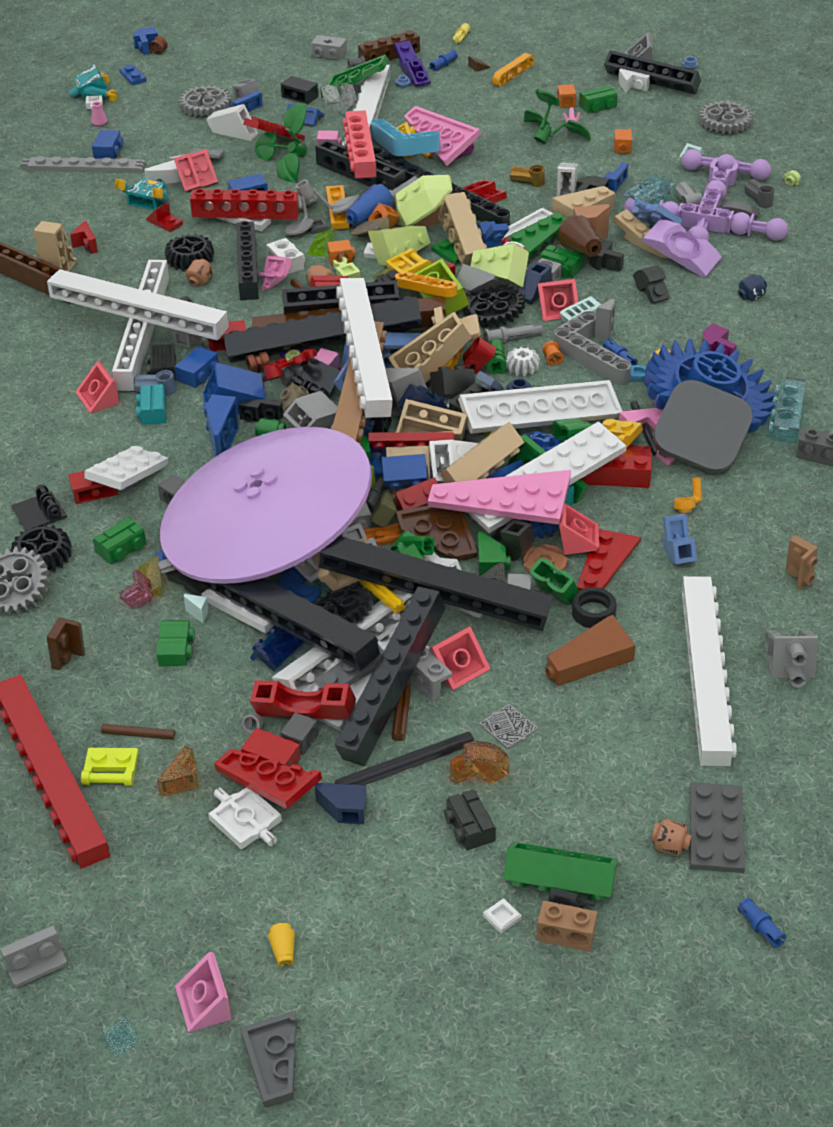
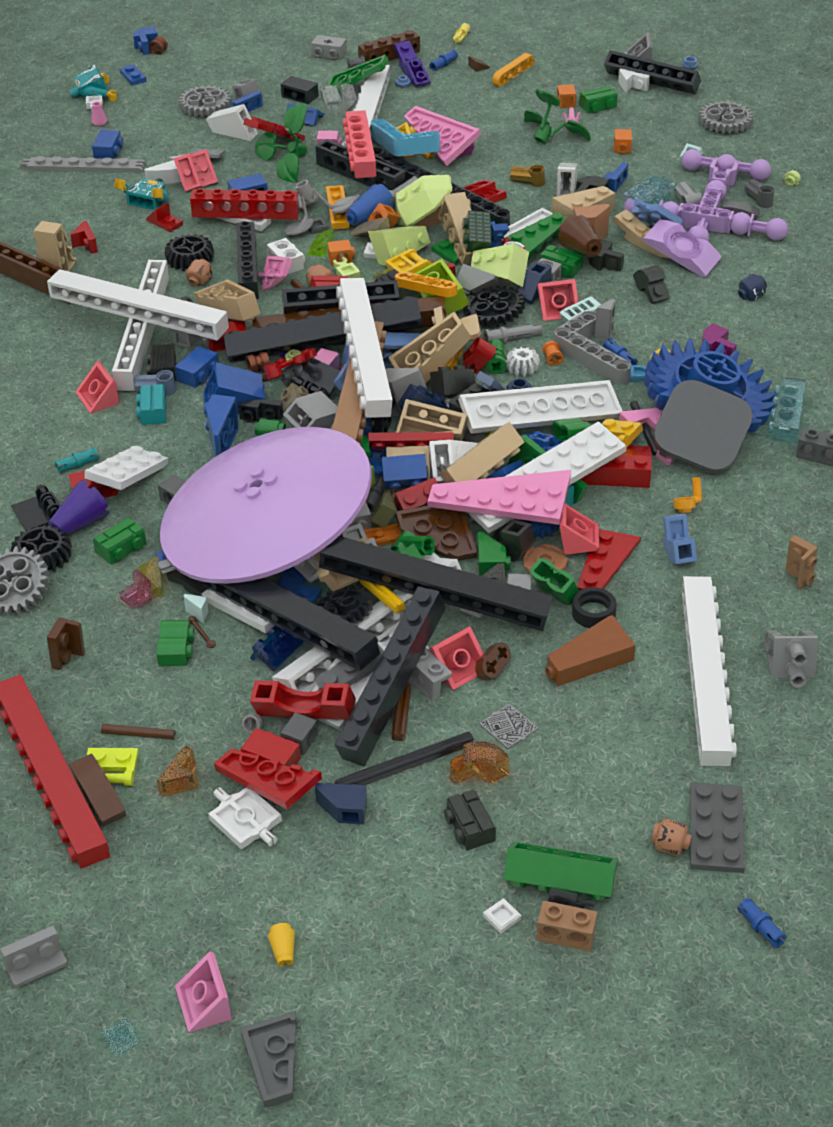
(77, 460): none -> teal pin
(79, 509): none -> dark purple cone
(97, 790): none -> reddish brown slope
(209, 643): none -> reddish brown hinge
(230, 297): none -> tan wedge
(477, 230): none -> dark green brick
(489, 657): none -> reddish brown beam

